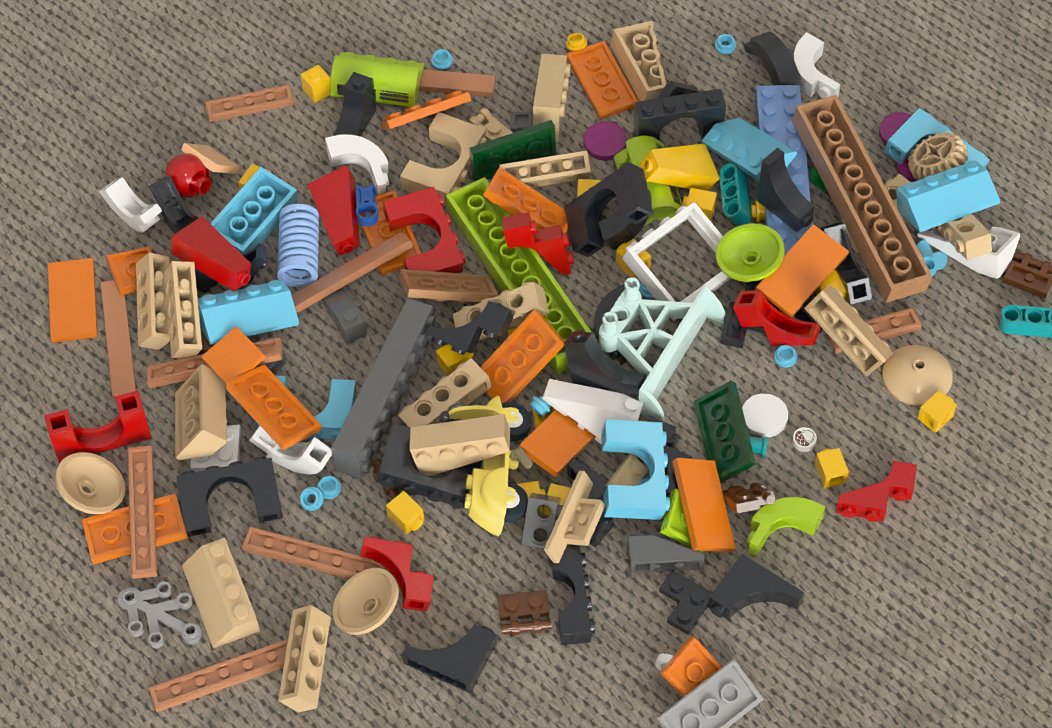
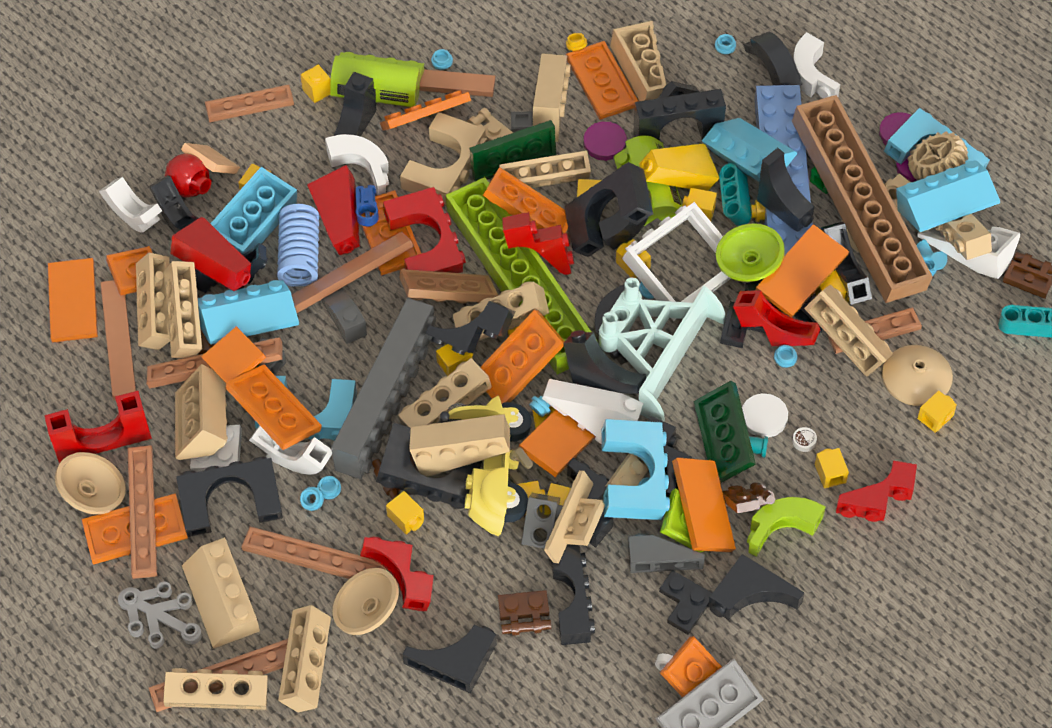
(202, 698): none -> tan brick

